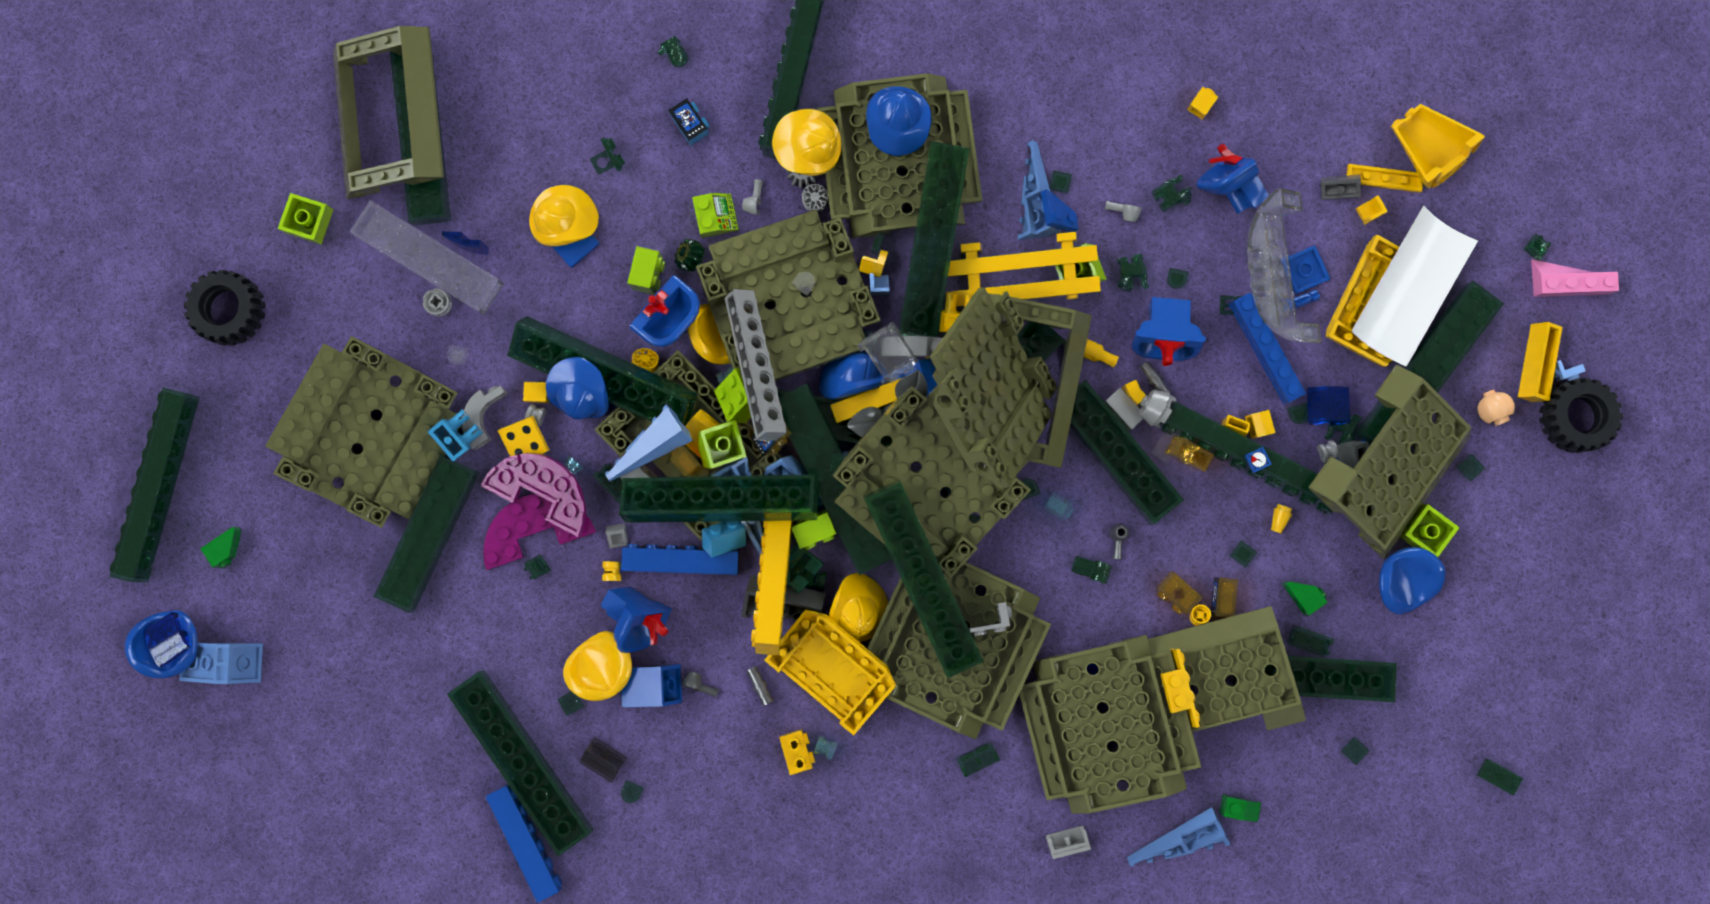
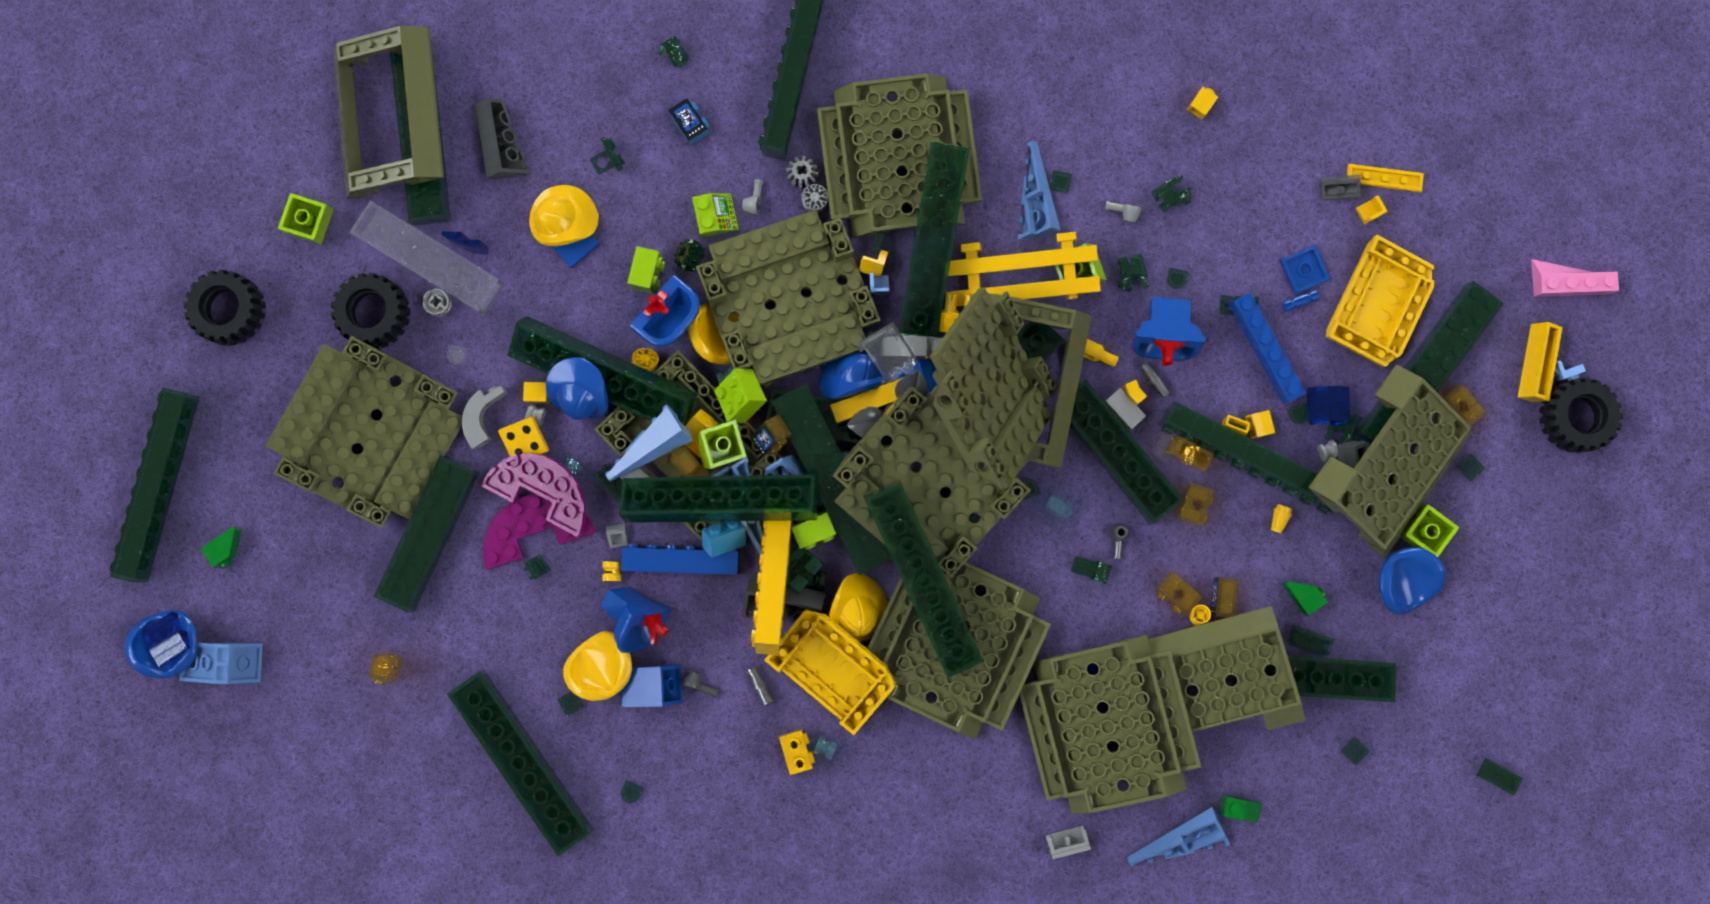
(353, 293): none -> black tyre
(385, 668): none -> clear yellow brick
(450, 440): dark azure brick -> none
(498, 141): none -> dark grey wedge
(524, 843): blue brick -> none
(602, 759): clear smoke panel -> none
(755, 365): light grey brick -> none
(804, 282): clear tile -> none
(807, 142): yellow piece -> none
(898, 120): blue piece -> none
(977, 759): hinge -> none
(1004, 614): light grey bracket -> none
(1057, 213): blue wing -> none
(1156, 407): light grey cone -> none
(1178, 690): yellow bracket -> none
(1187, 510): none -> clear yellow brick
(1234, 178): blue piece -> none
(1243, 554): tile -> none
(1257, 459): tile -> none
(1271, 269): clear slope -> none
(1413, 287): white sticker -> none
(1435, 143): yellow cone -> none
(1471, 409): none -> clear yellow brick
(1495, 407): light nougat plant -> none
(1537, 247): tile -> none

